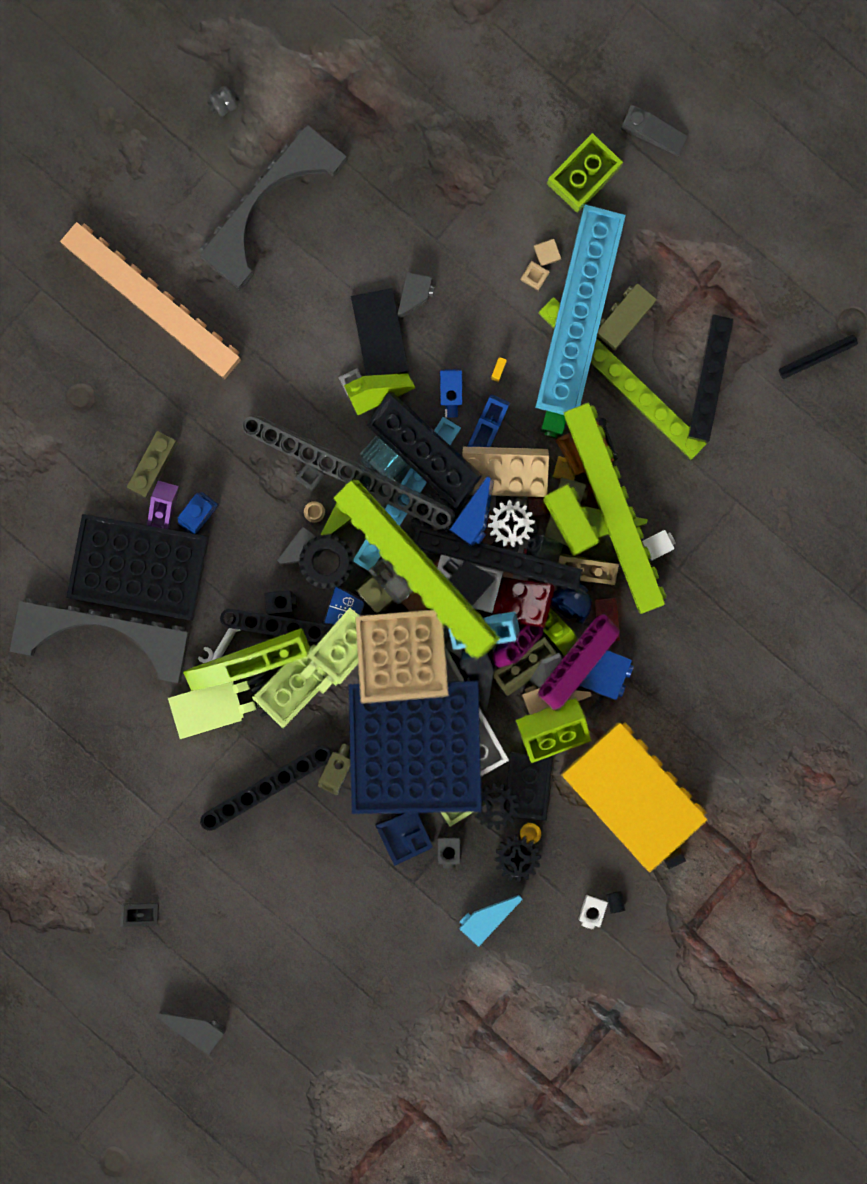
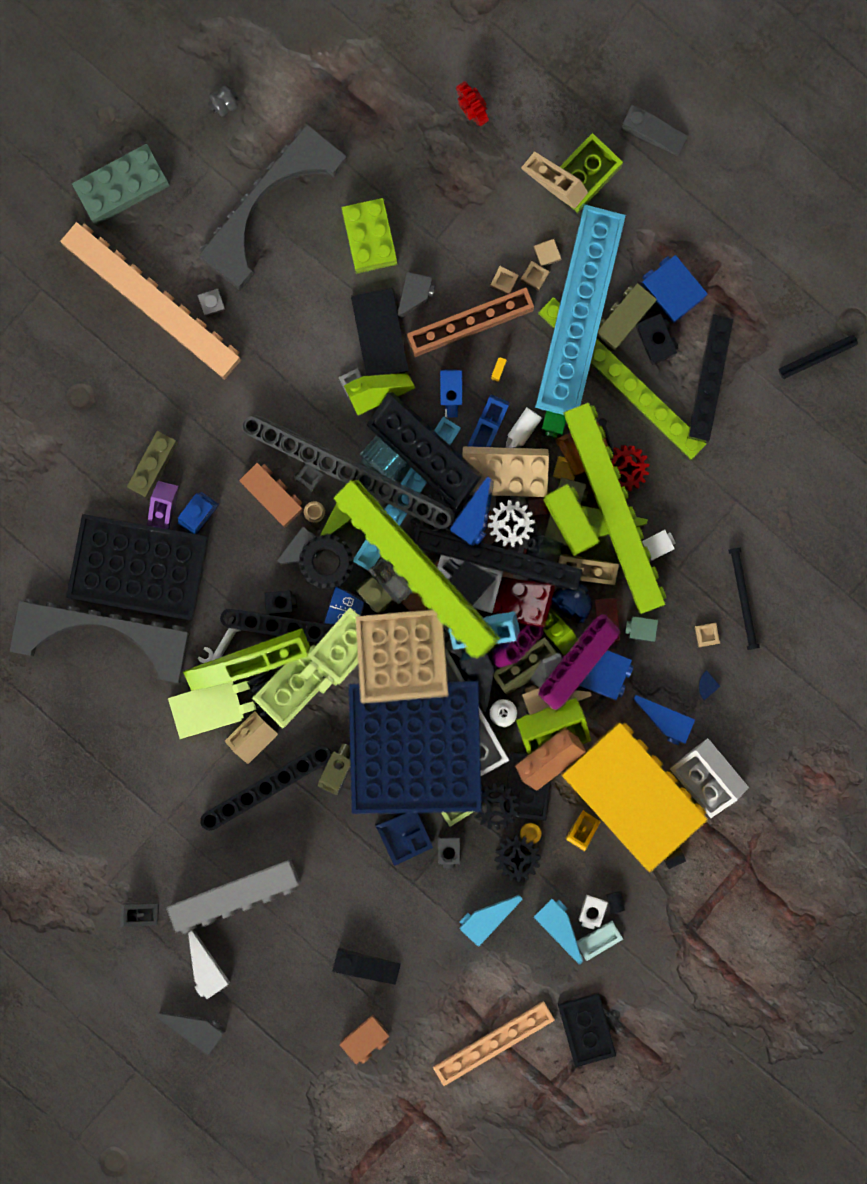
(120, 184): none -> sand green brick
(206, 970): none -> white slope
(211, 302): none -> light grey plate
(233, 895): none -> light grey brick
(251, 737): none -> tan panel
(272, 494): none -> nougat brick
(365, 966): none -> black slope
(365, 1040): none -> nougat brick
(369, 235): none -> lime brick
(470, 322): none -> nougat brick
(472, 103): none -> red gear
(493, 1043): none -> light nougat tile
(501, 705): none -> white head
(504, 280): none -> tan plate
(523, 429): none -> white wheel
(550, 759): none -> nougat brick
(555, 179): none -> tan slope
(559, 926): none -> medium azure slope
(583, 830): none -> yellow slope
(587, 1030): none -> black tile
(599, 940): none -> light aqua tile
(624, 460): none -> red gear
(641, 629): none -> sand green brick
(657, 352): none -> black brick
(670, 723): none -> blue slope
(673, 288): none -> blue brick
(707, 635): none -> tan tile
(707, 685): none -> dark blue tile
(709, 778): none -> white slope
(743, 598): none -> black bar

